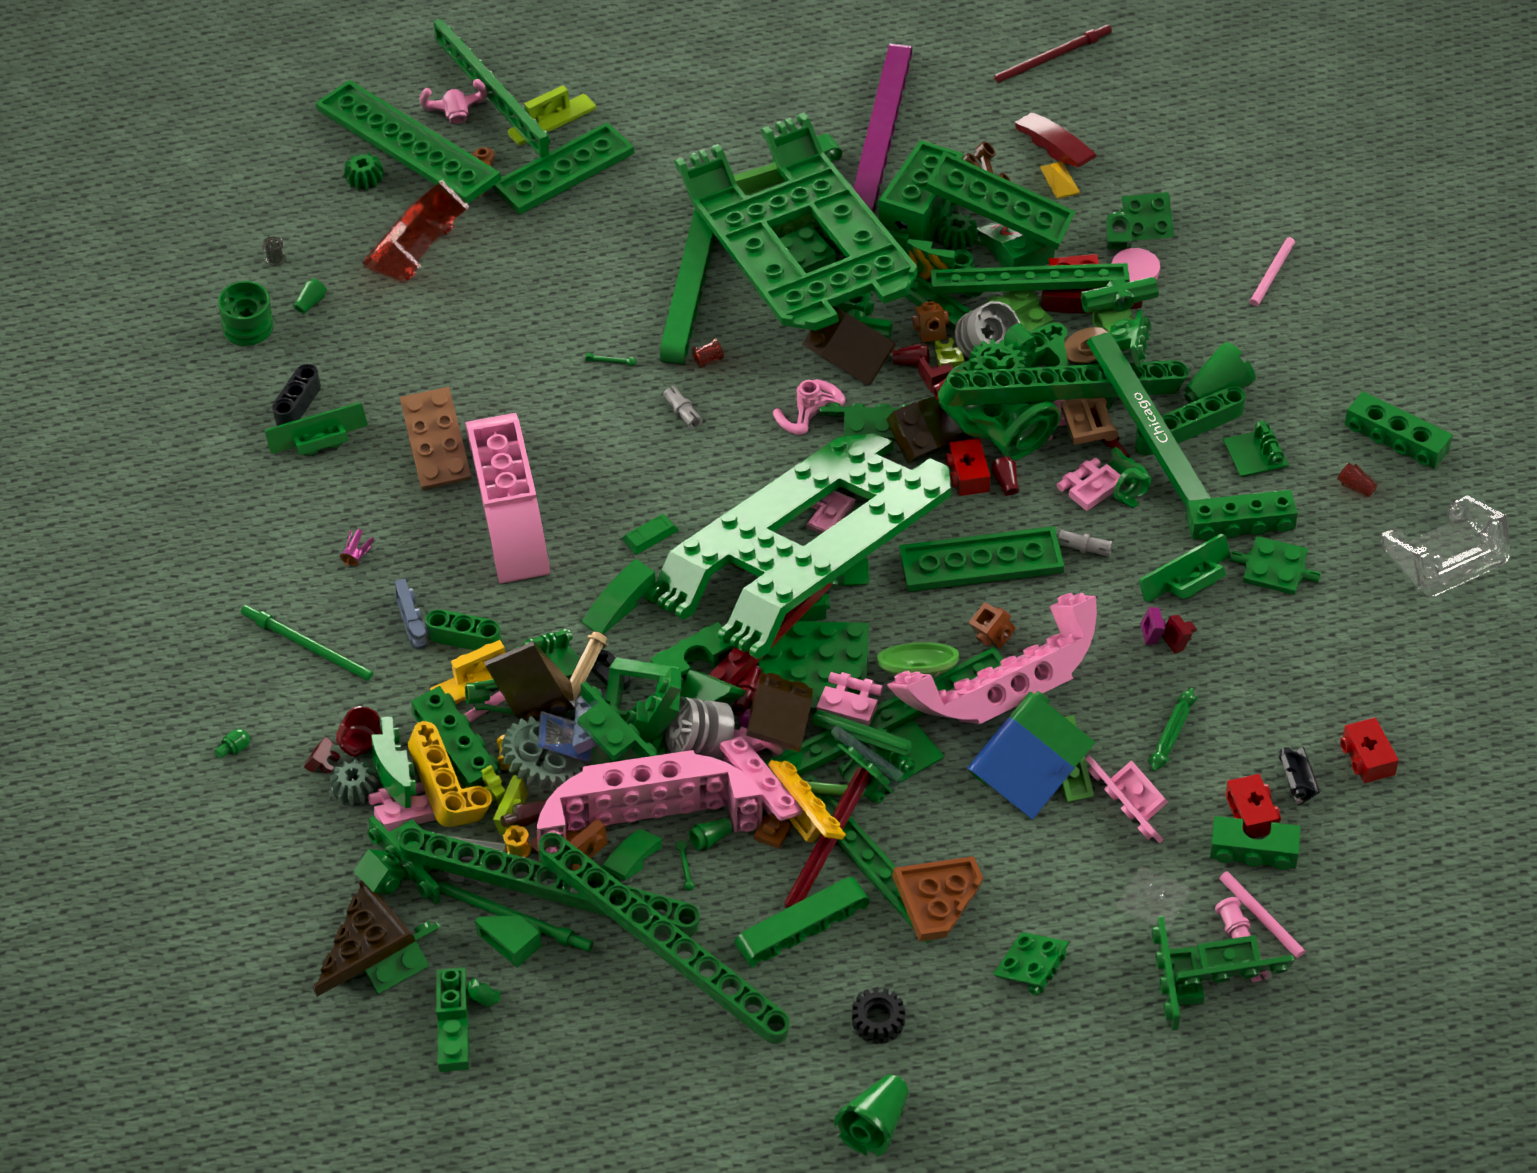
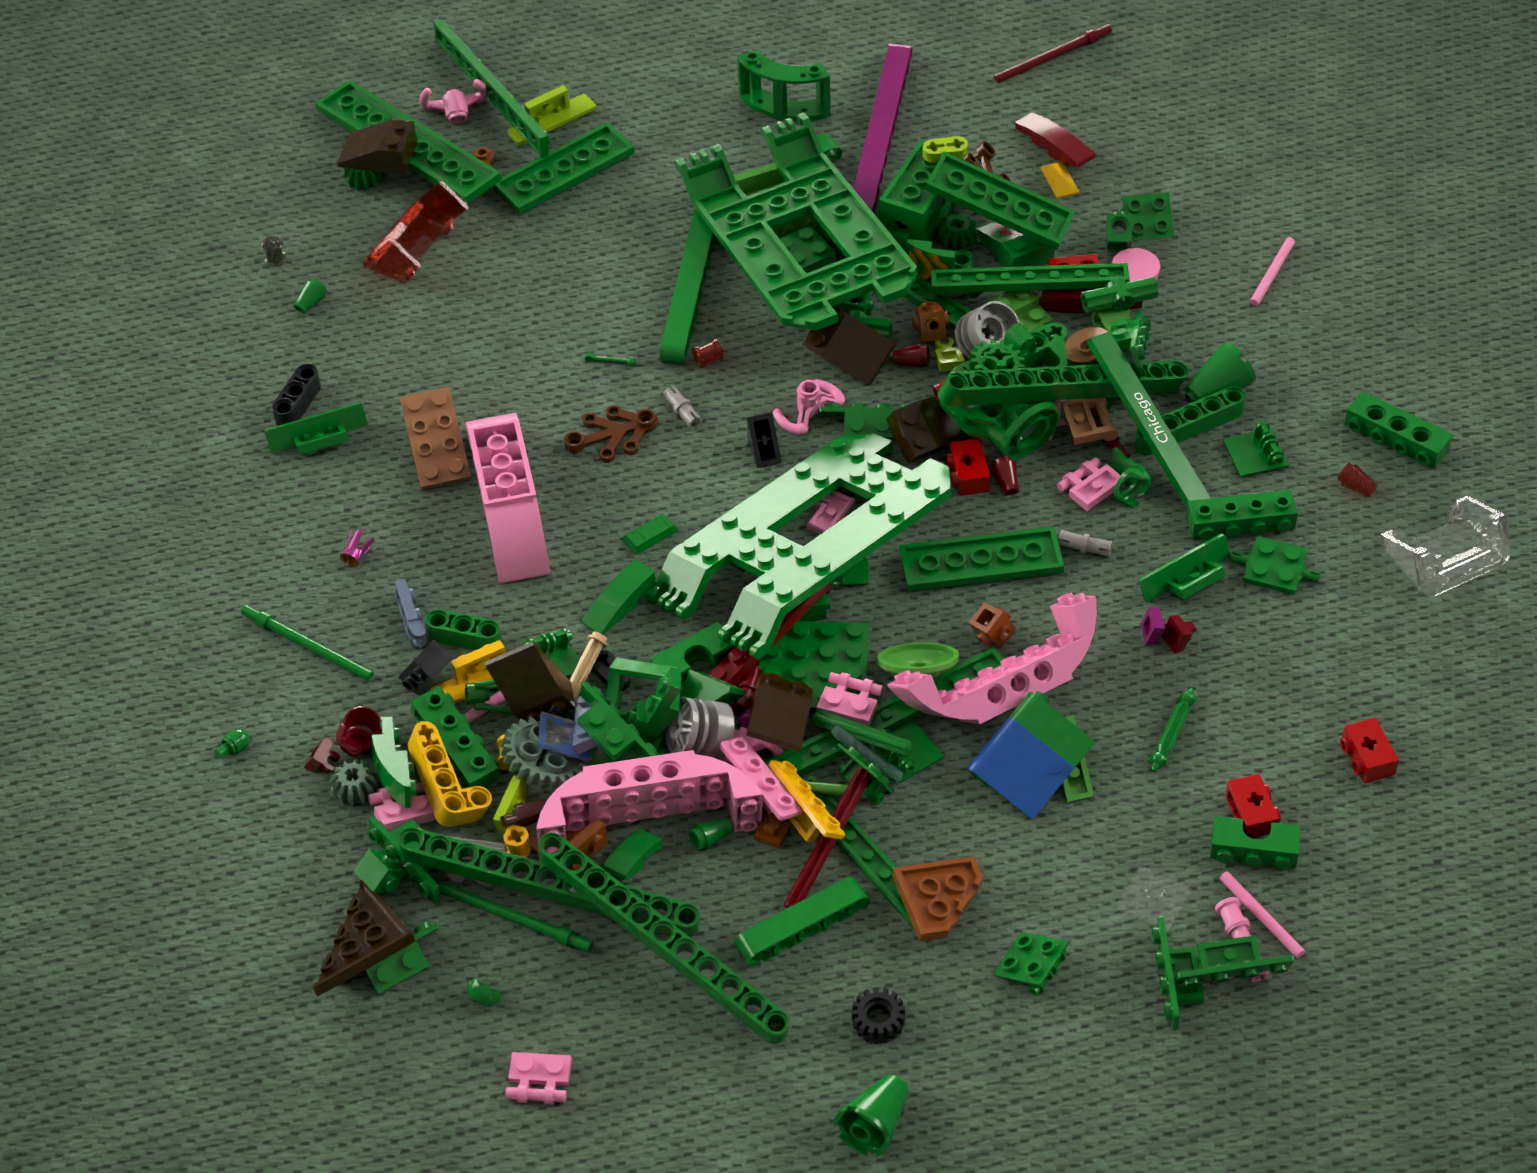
(245, 313): green wheel -> none
(380, 147): none -> dark brown slope
(425, 667): none -> black brick
(452, 1019): green slope -> none
(493, 784): lime plate -> none
(510, 936): green slope -> none
(539, 1070): none -> bright pink plate
(615, 431): none -> reddish brown plant
(688, 884): green hinge -> none
(755, 65): none -> green window
(763, 440): none -> black slope
(934, 374): dark red panel -> none
(953, 145): none -> lime beam
(1136, 792): bright pink bracket -> none
(1299, 774): black hinge -> none

